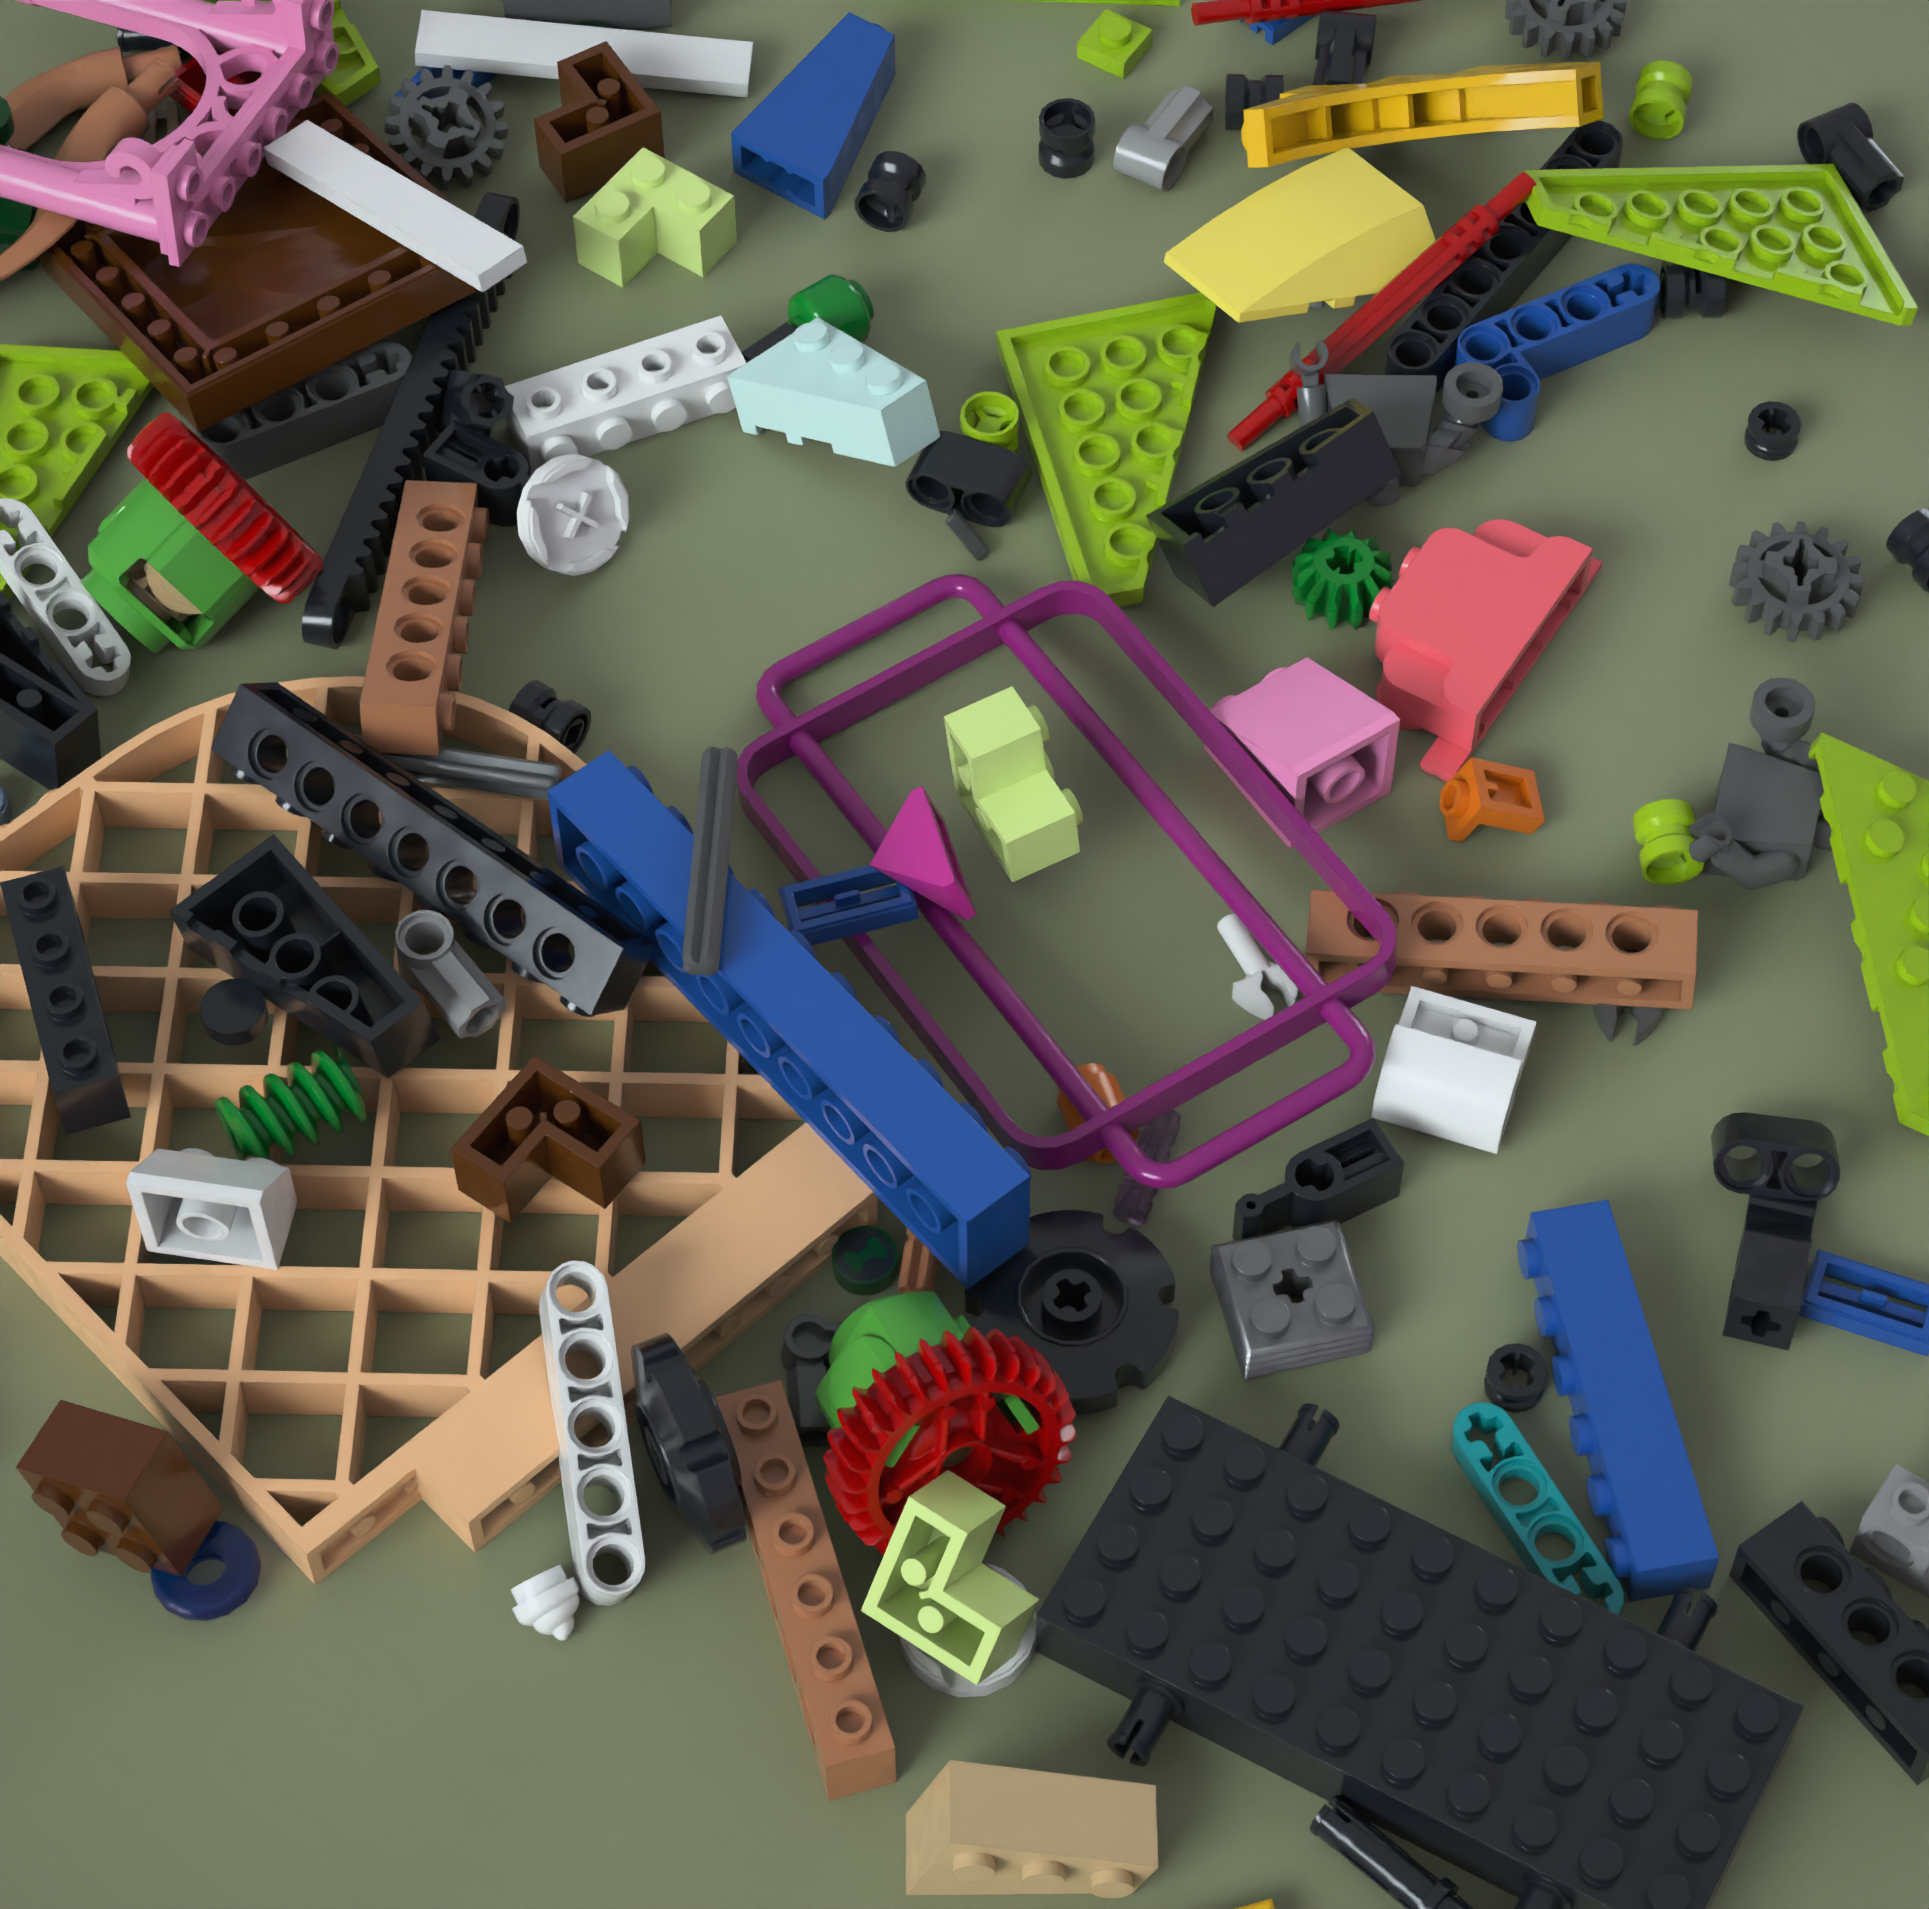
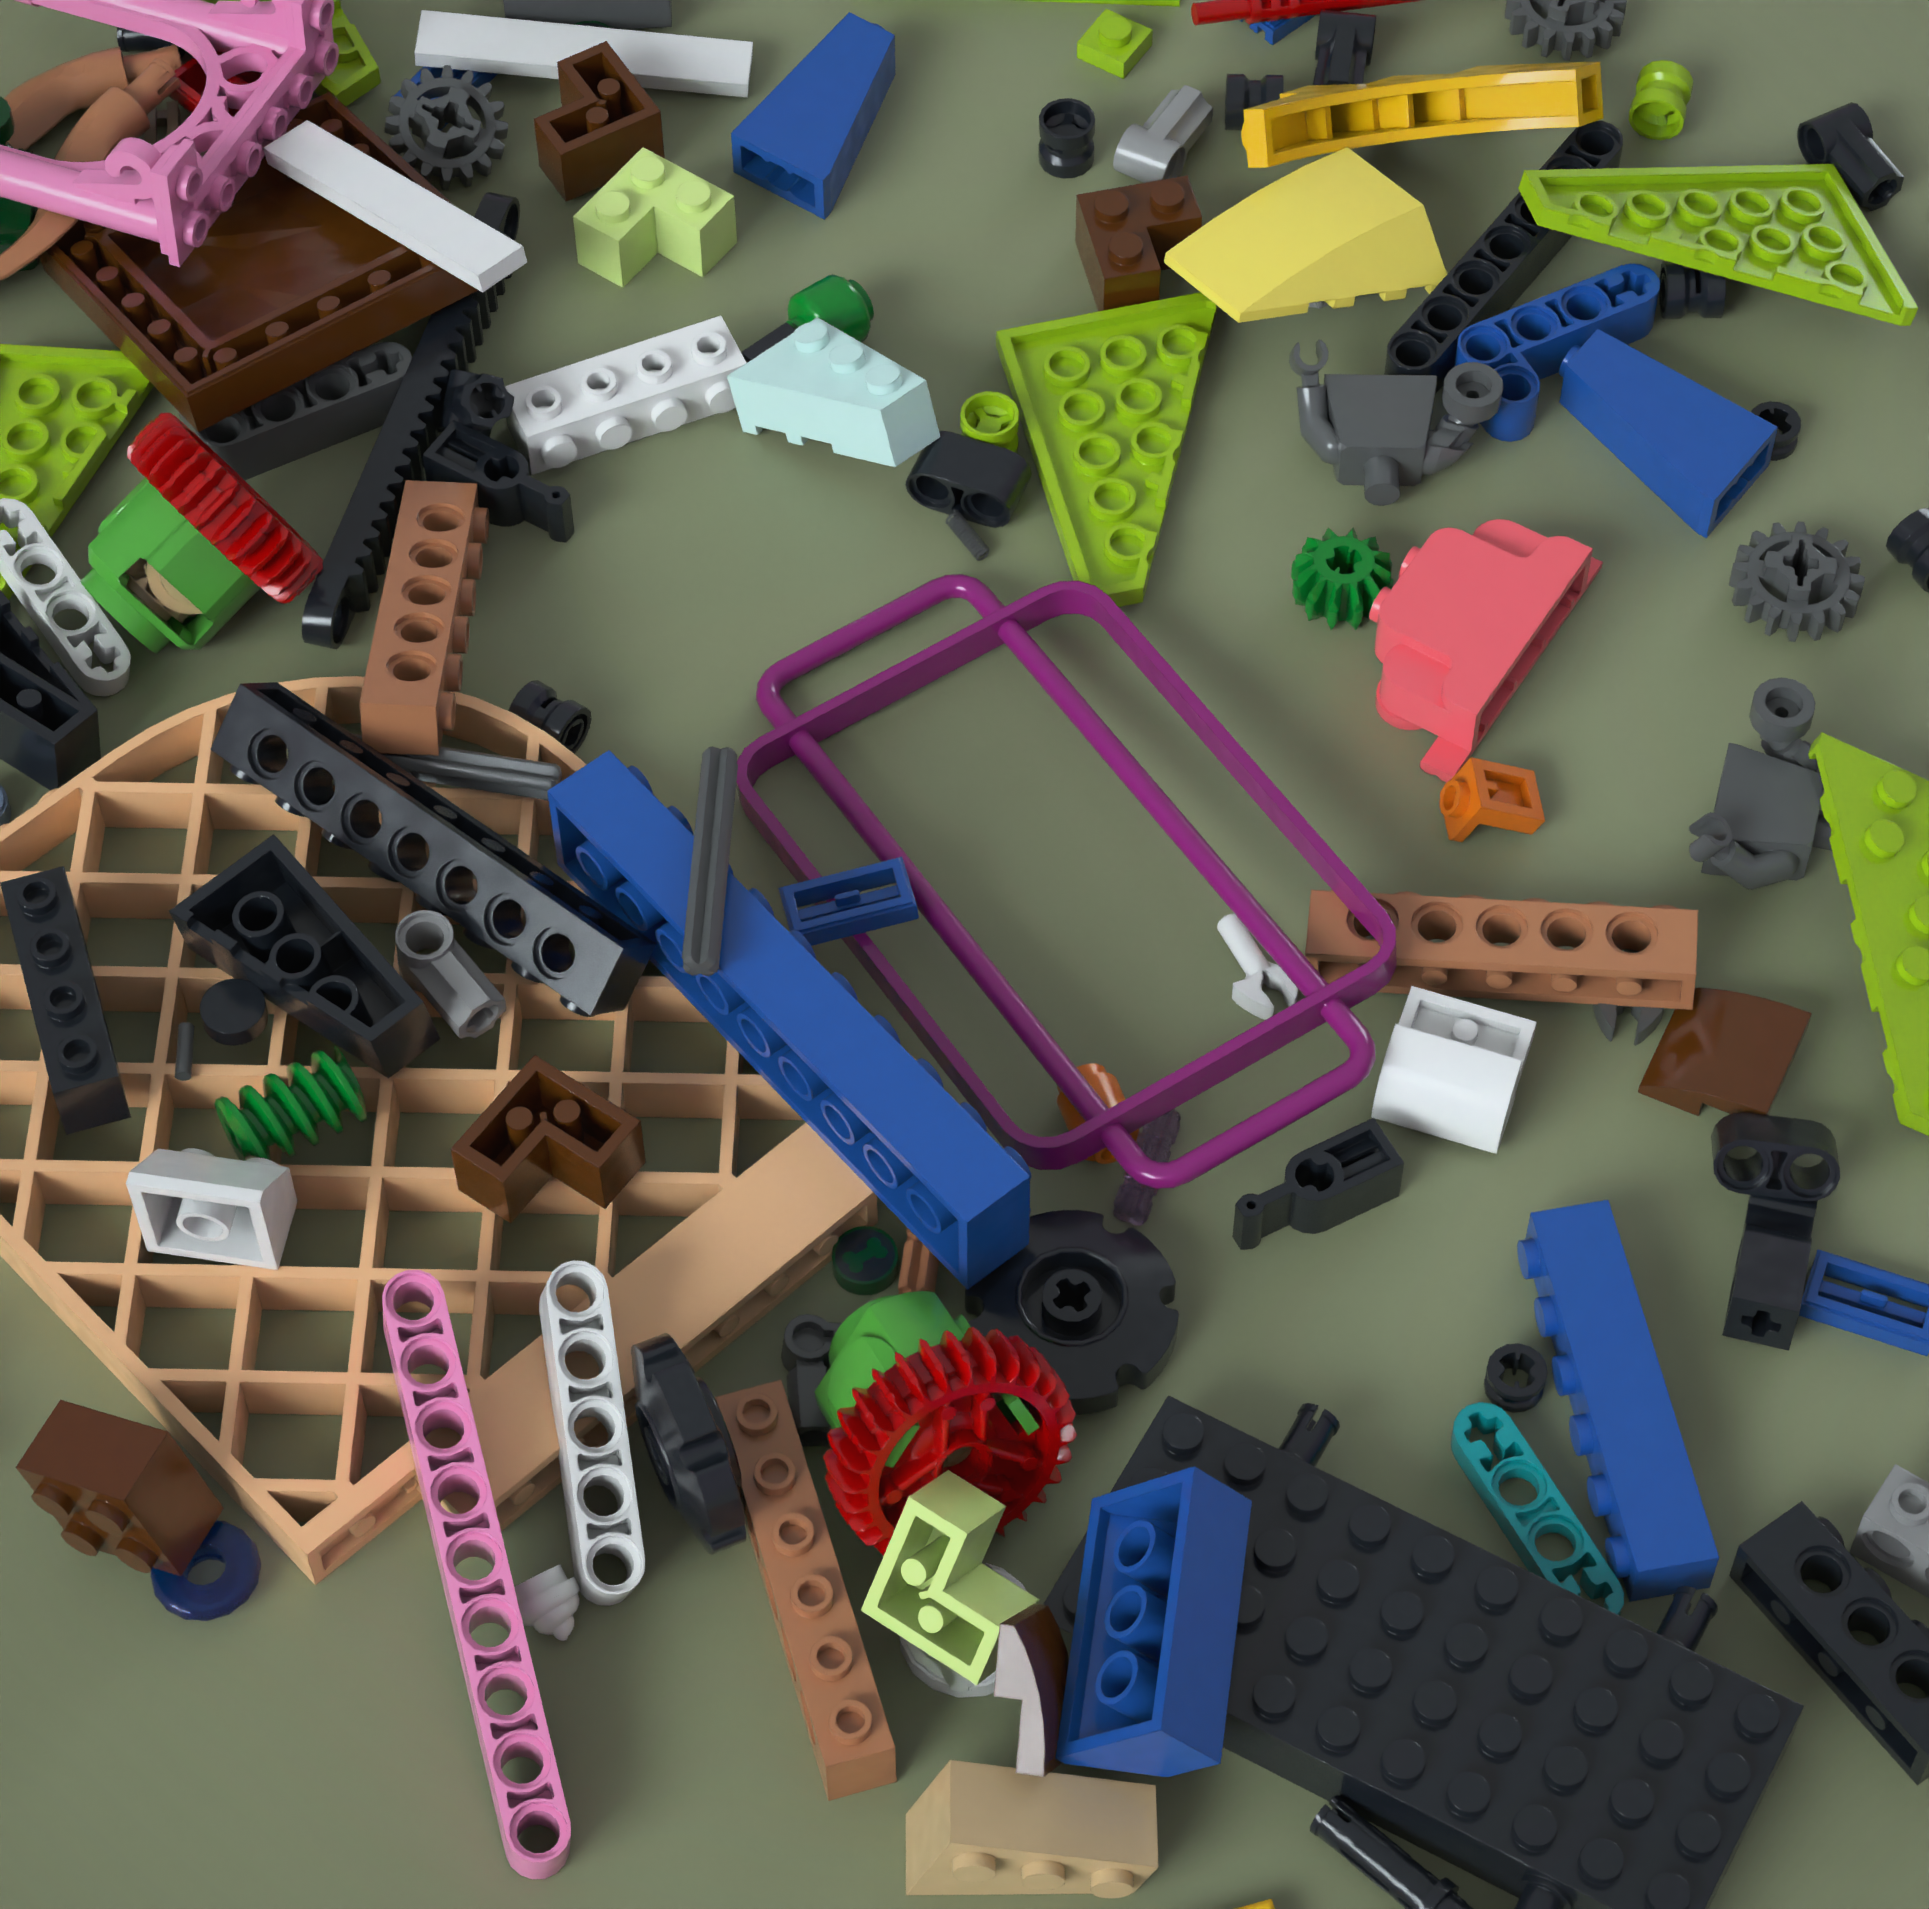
(184, 1051): none -> dark grey piece
(482, 1600): none -> bright pink beam
(572, 514): white tile -> none
(889, 193): black wheel -> none
(923, 856): dark pink slope -> none
(1010, 783): yellowish green brick -> none
(1033, 1669): none -> reddish brown slope
(1126, 236): none -> reddish brown brick
(1155, 1627): none -> blue slope
(1261, 1320): flat silver brick -> none
(1273, 501): black wedge -> none
(1314, 740): bright pink slope -> none
(1389, 305): red axle -> none
(1666, 839): lime wheel -> none
(1667, 428): none -> blue slope
(1725, 1053): none -> reddish brown slope

